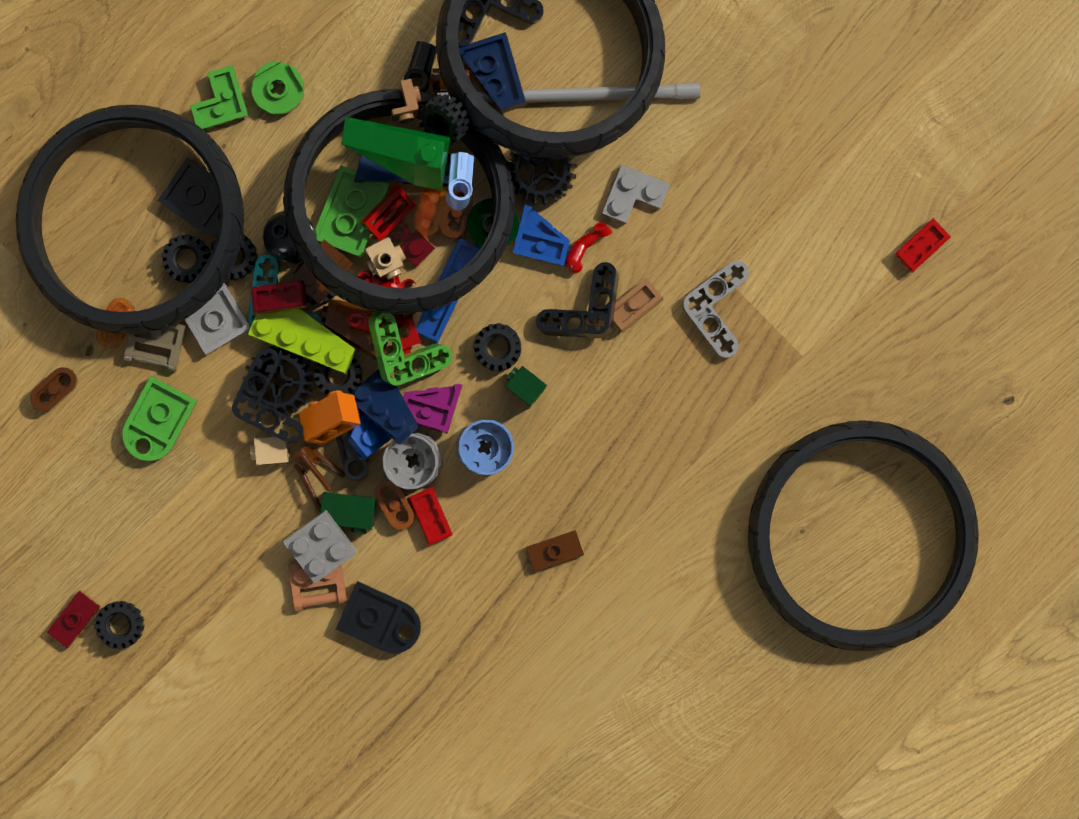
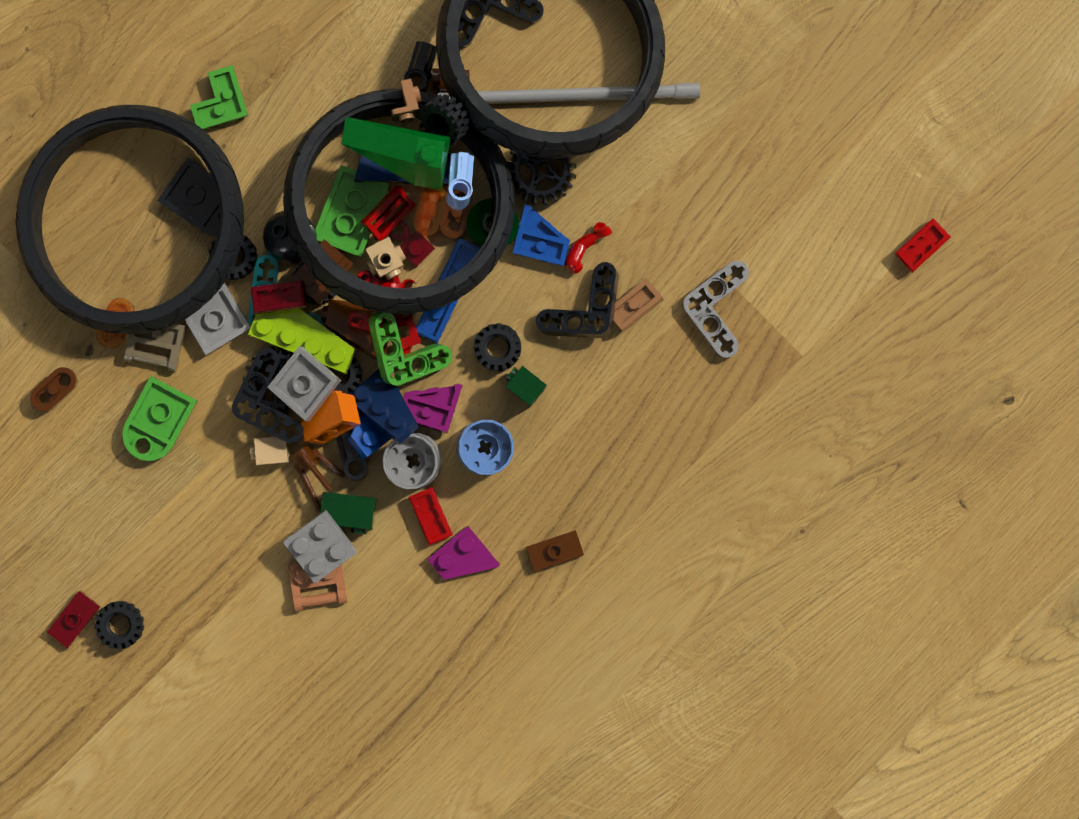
(173, 248): black tyre -> none
(263, 84): bright green plate -> none
(304, 383): none -> light grey plate
(377, 619): black plate -> none
(393, 505): dark orange plate -> none
(463, 556): none -> magenta wing
(496, 70): dark blue wing -> none
(633, 186): light grey plate -> none
(965, 546): black tyre -> none

